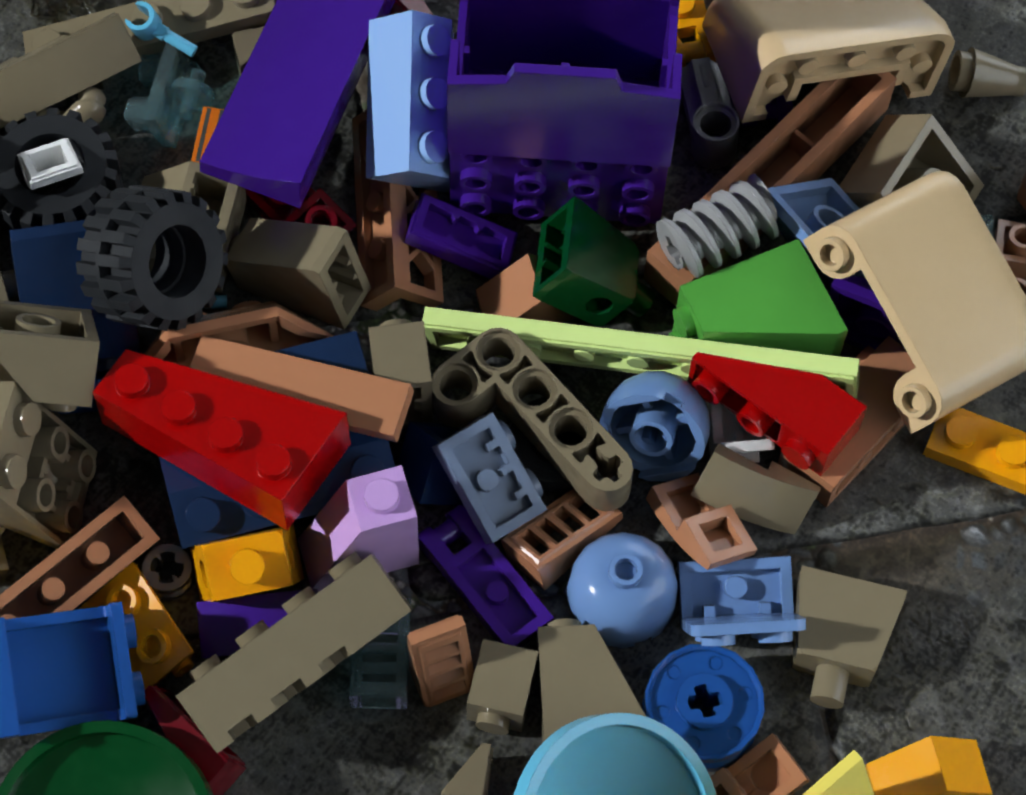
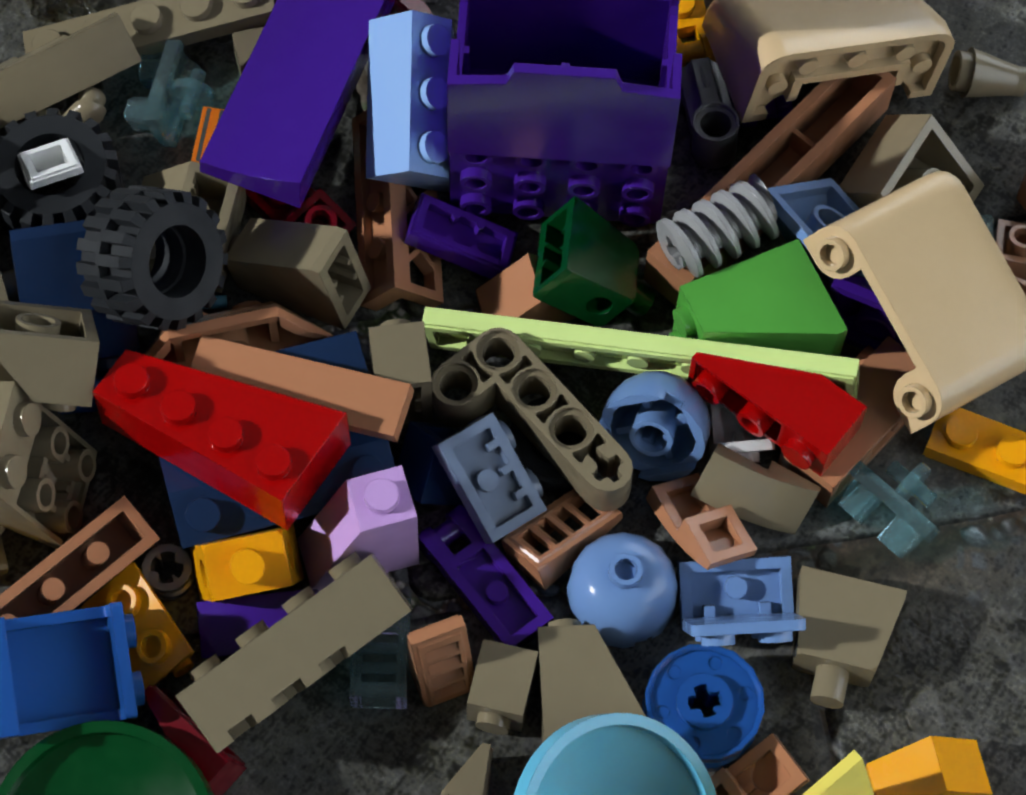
(155, 29): medium azure hand -> none
(870, 491): none -> clear light blue hips

